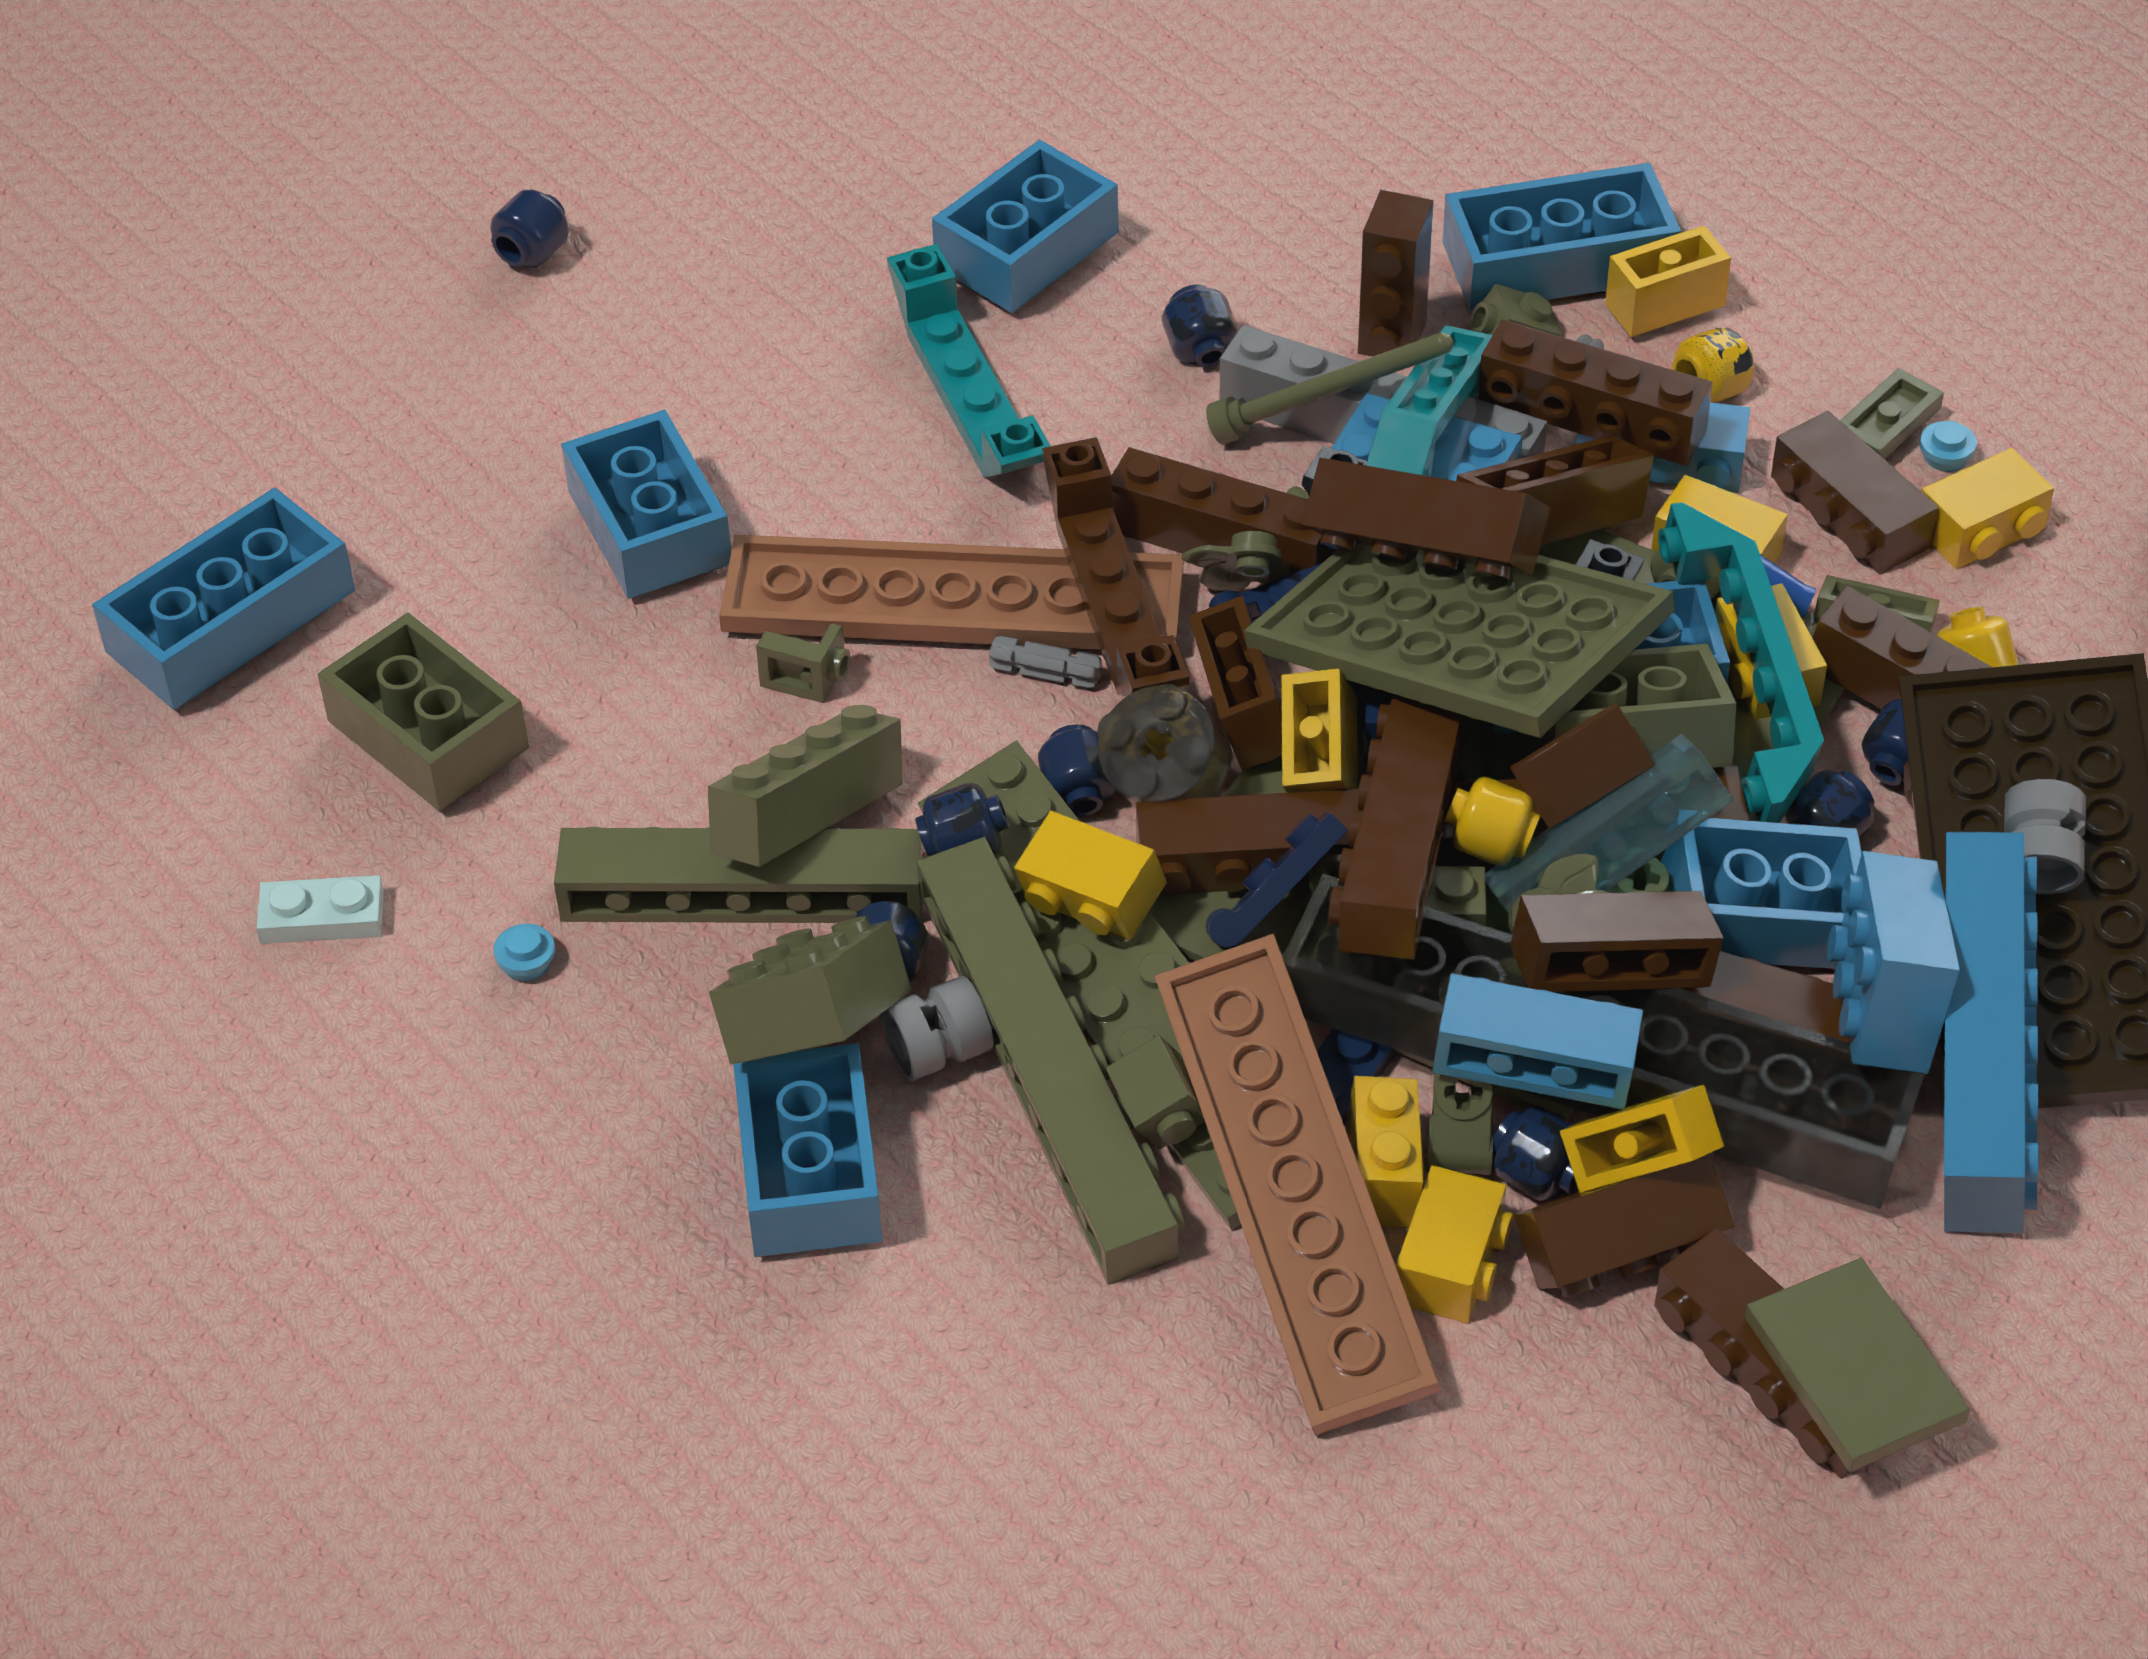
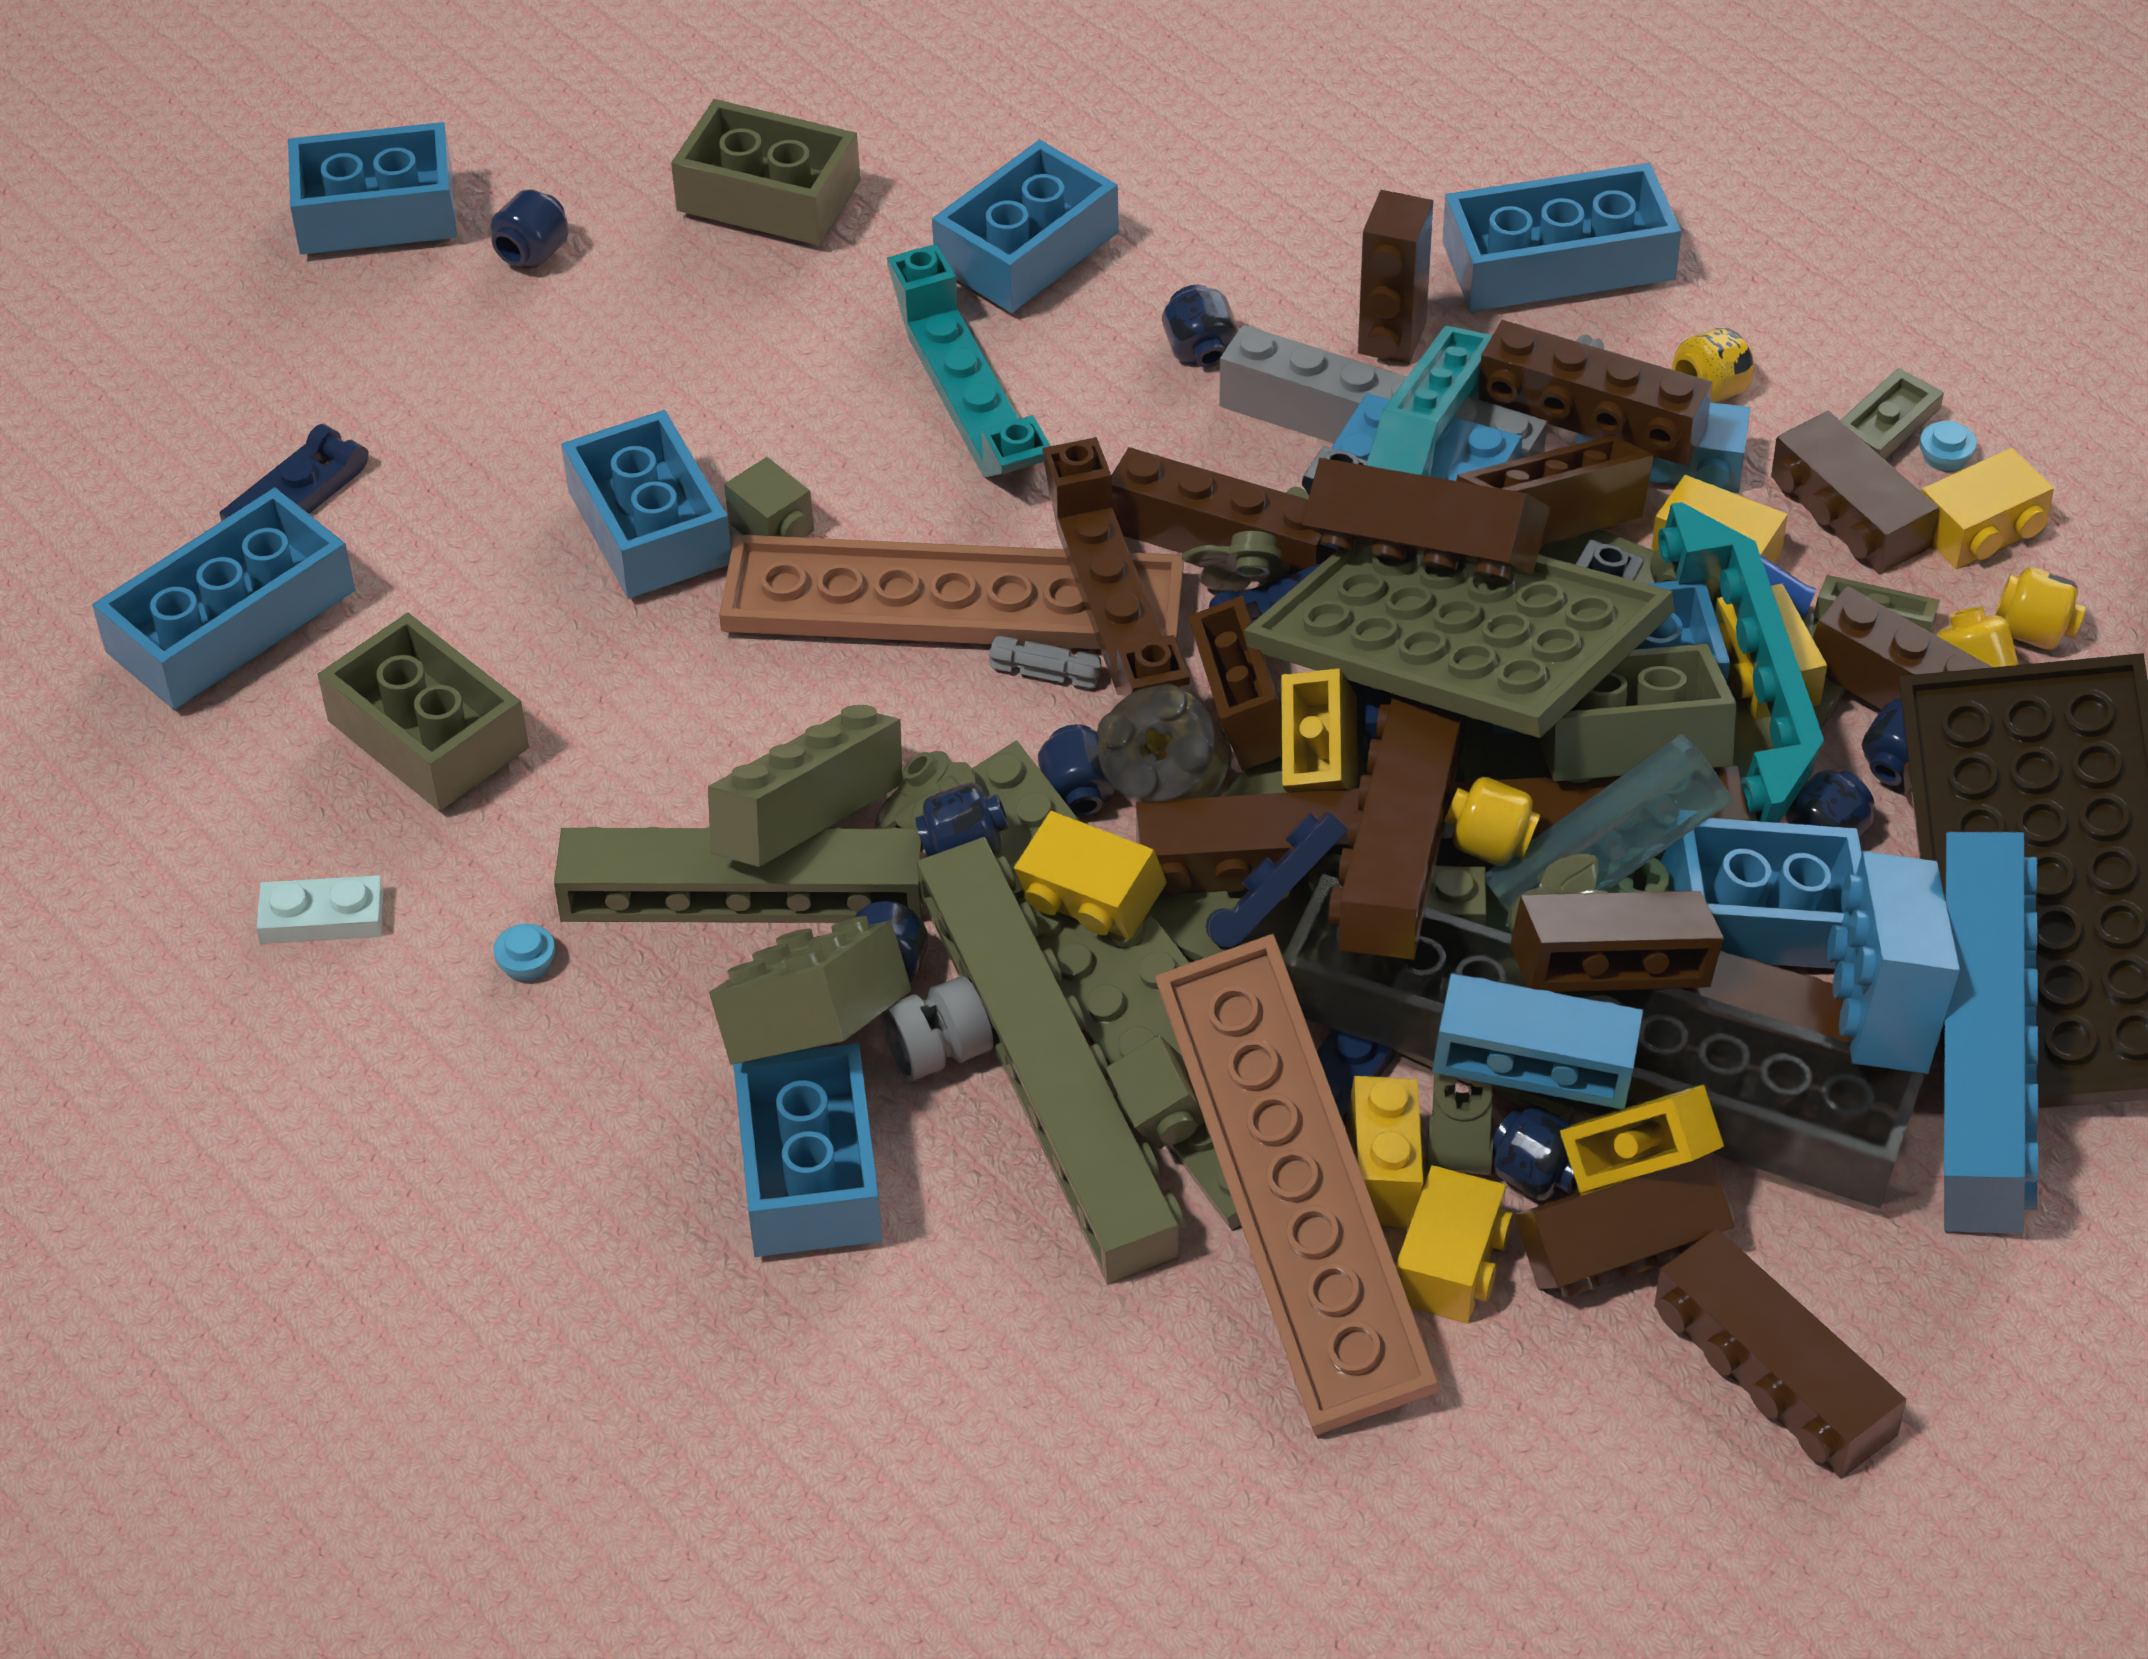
(304, 476): none -> dark blue plate
(371, 188): none -> dark azure brick
(766, 171): none -> olive brick
(768, 502): none -> olive brick
(803, 666): olive bracket -> none
(922, 777): none -> olive plate
(1232, 418): olive piece -> none
(1513, 306): olive bracket -> none
(1583, 765): reddish brown panel -> none
(1667, 281): yellow brick -> none
(1856, 1364): olive tile -> none
(2040, 608): none -> yellow head
(2053, 829): light grey wheel -> none

